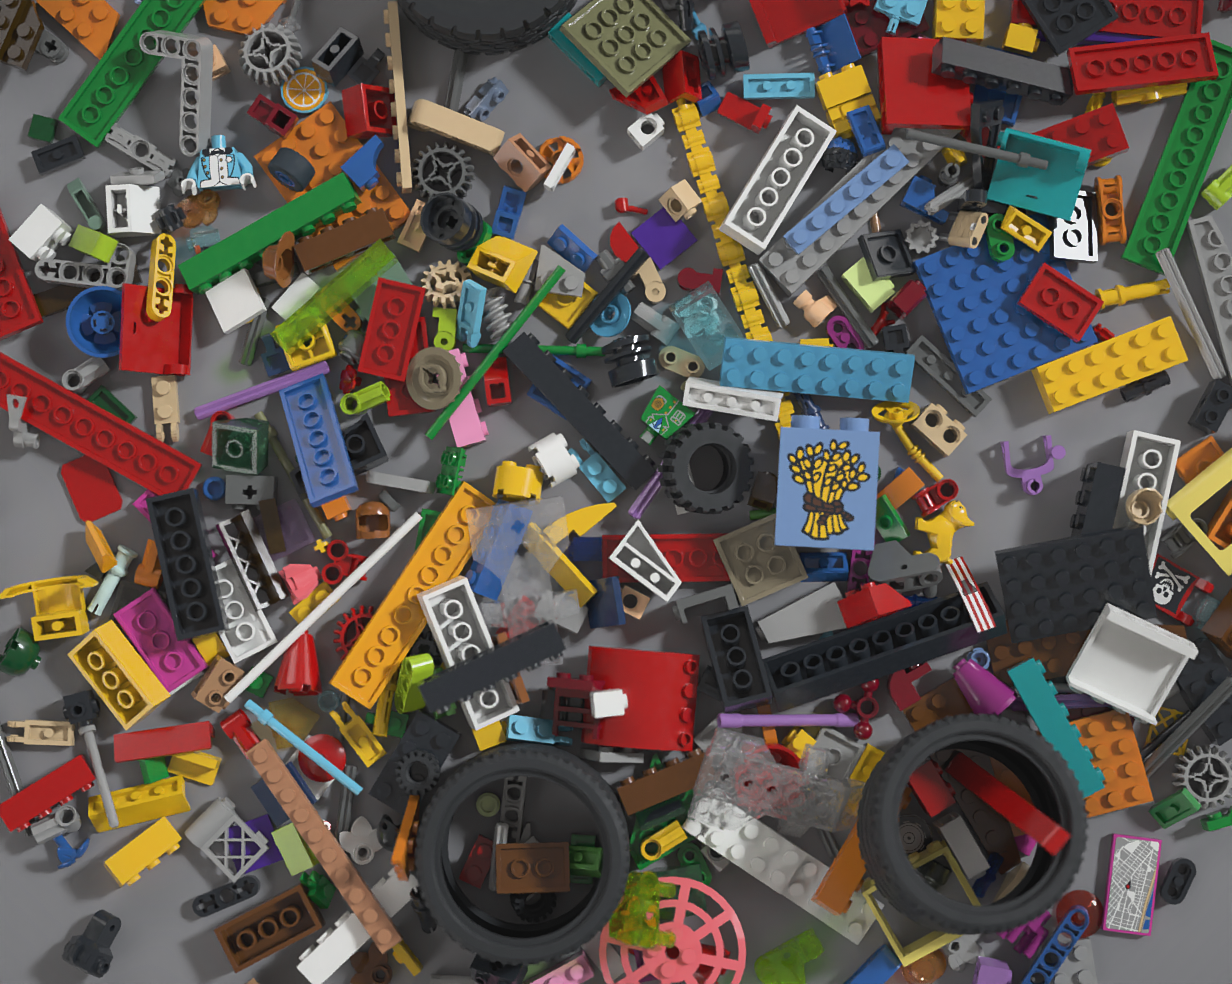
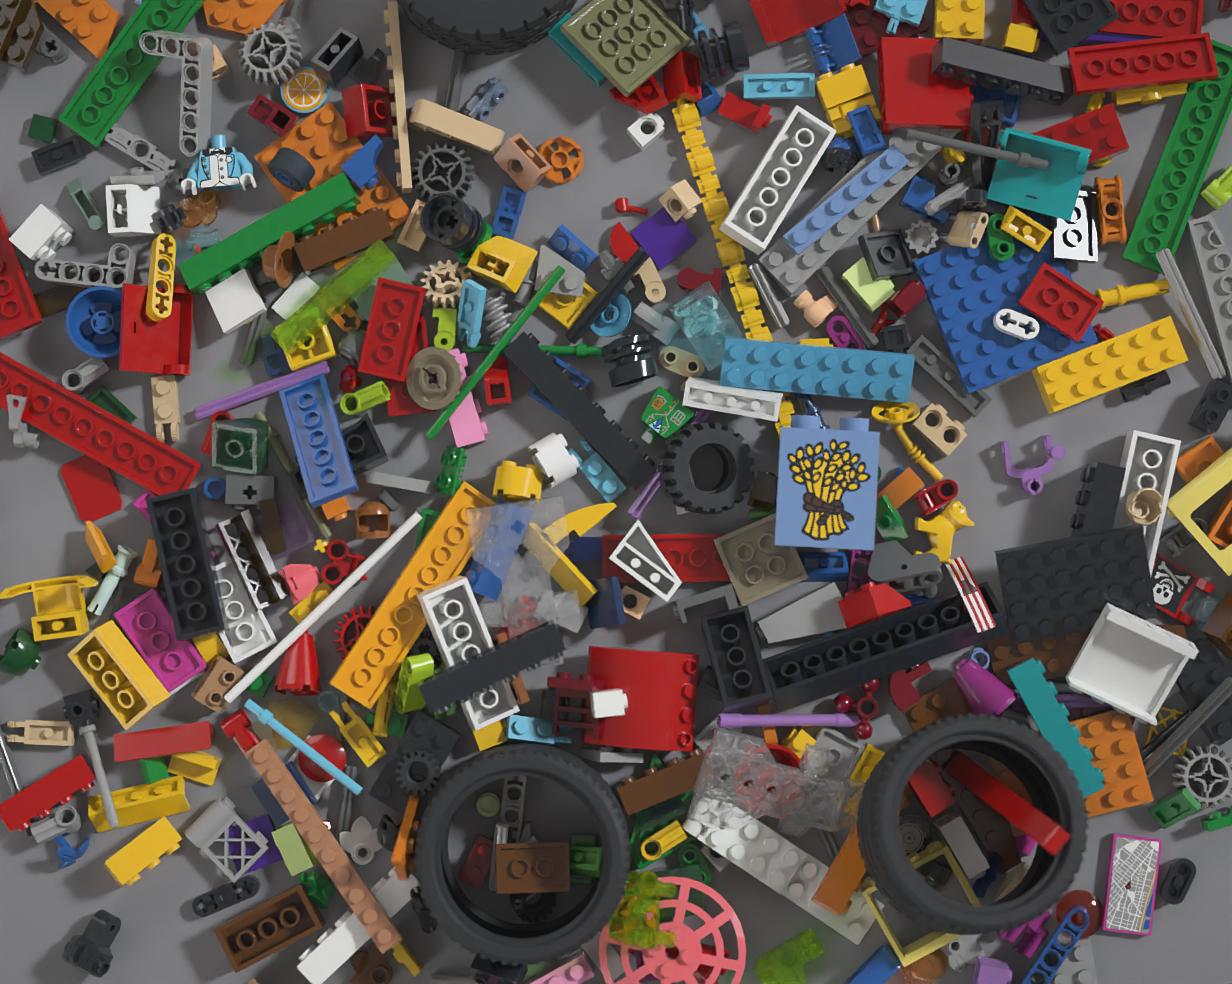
(93, 243): lime beam -> none
(559, 167): white tile -> none
(1017, 319): none -> white beam

